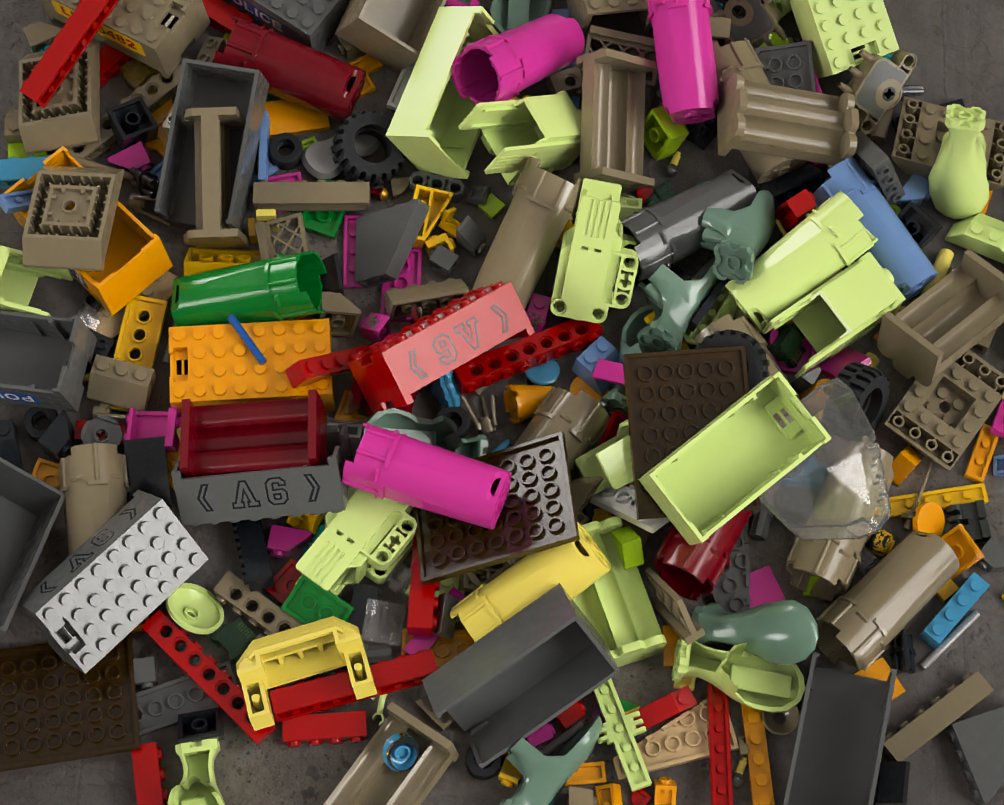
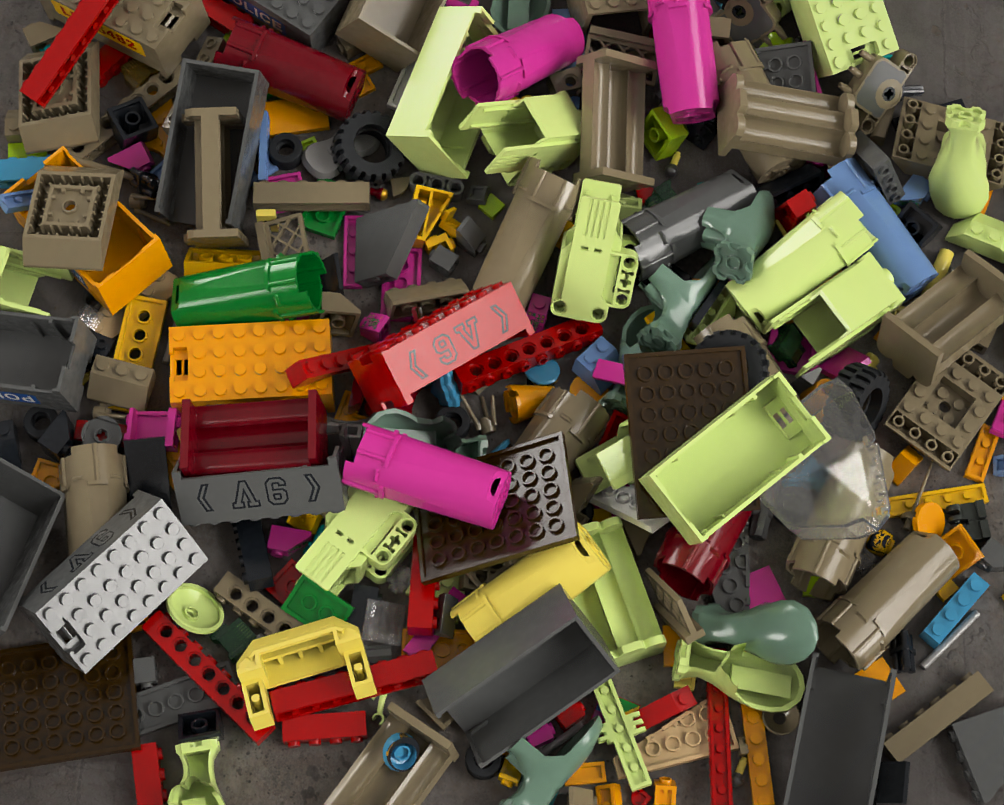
(246, 339): blue bar -> none
(252, 231): yellow tile -> none
(628, 547): lime slope -> none

